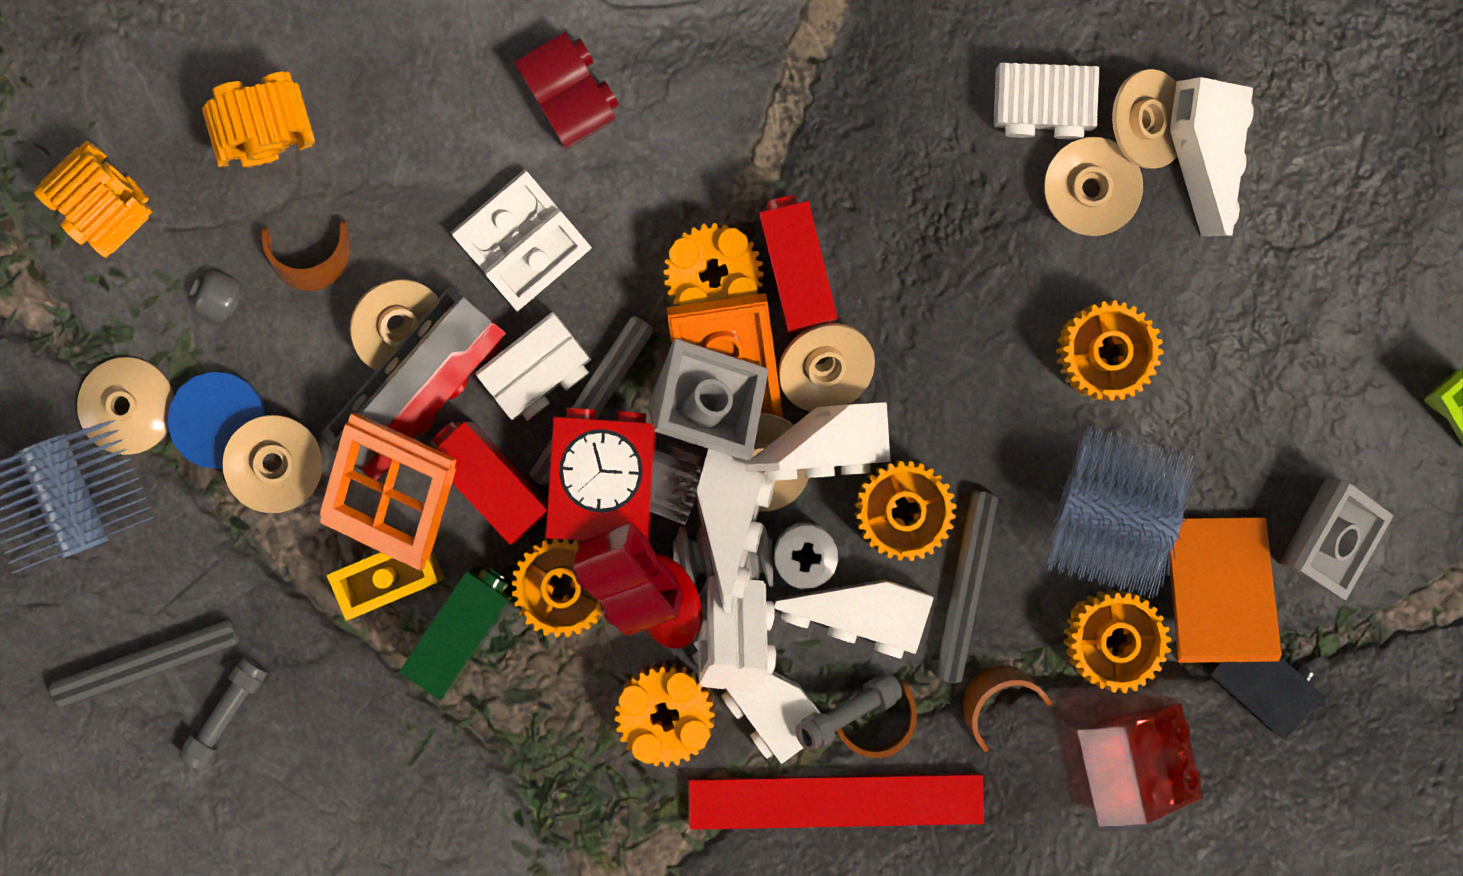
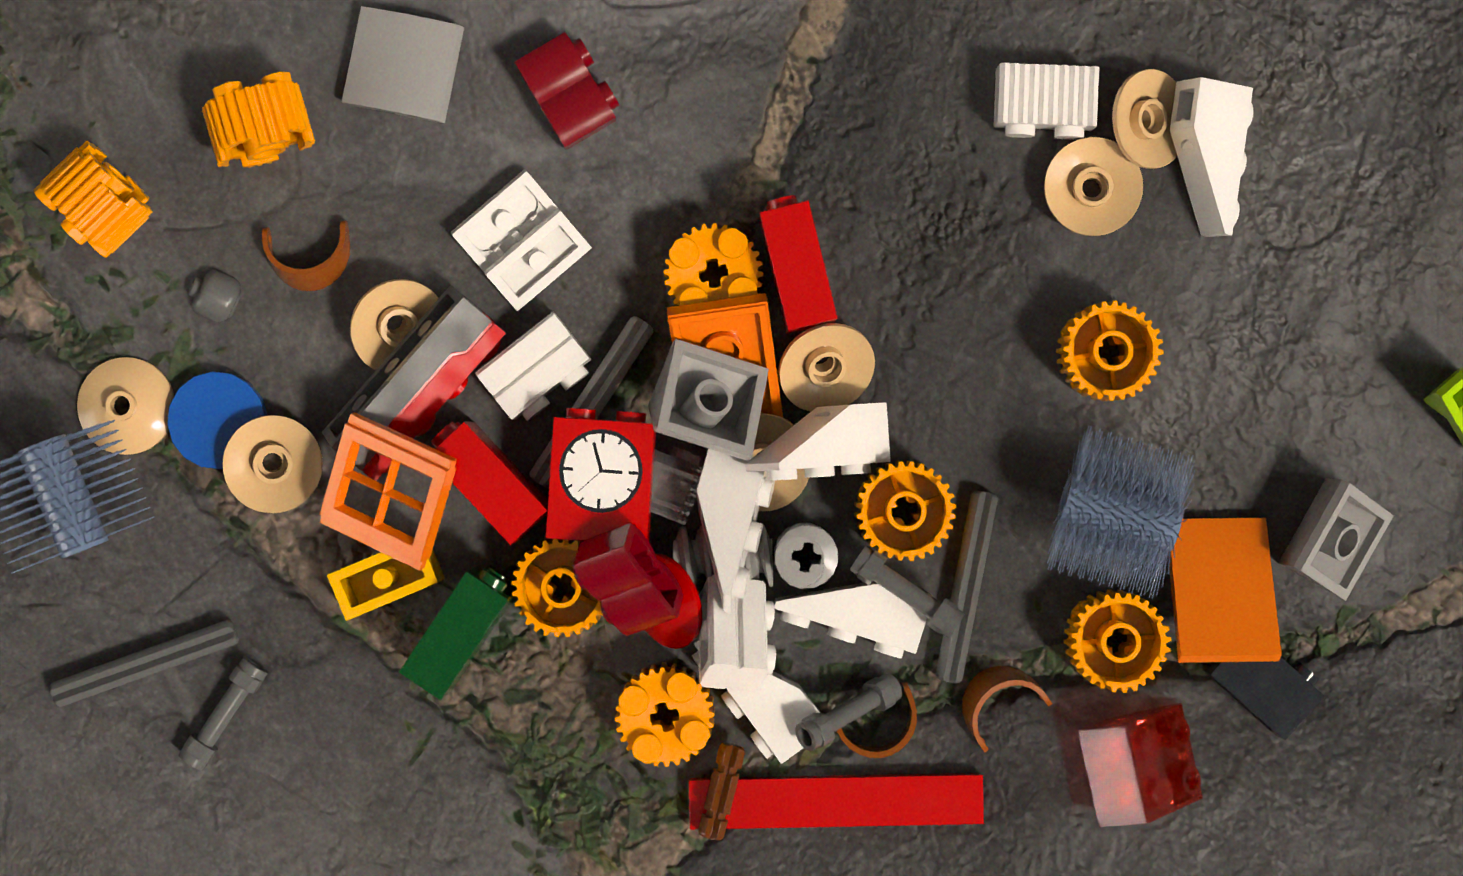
(403, 64): none -> light grey slope
(721, 791): none -> reddish brown axle
(871, 567): none -> dark grey bar

